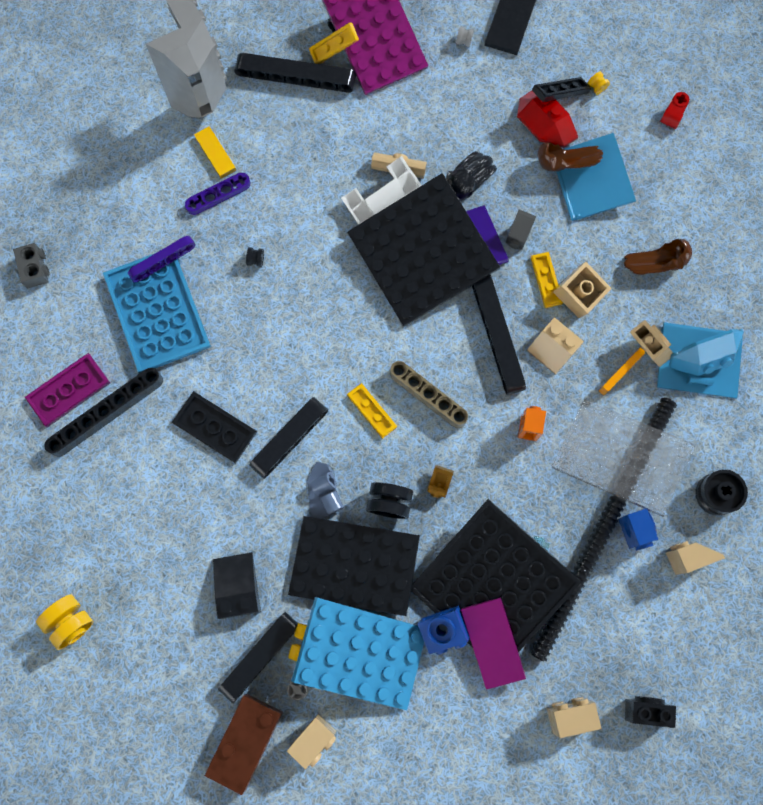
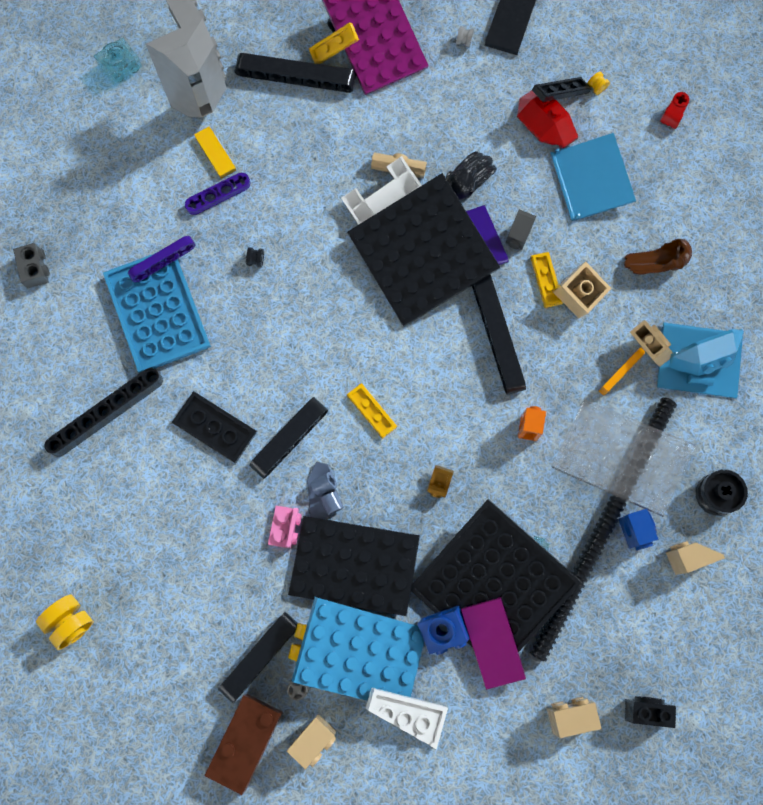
(67, 390): magenta tile -> none
(117, 61): none -> clear light blue brick
(235, 586): black slope -> none
(284, 527): none -> bright pink bracket
(389, 500): black wheel -> none
(409, 714): none -> white wing
(432, 403): dark tan beam -> none
(555, 345): tan slope -> none
(556, 159): reddish brown hair -> none

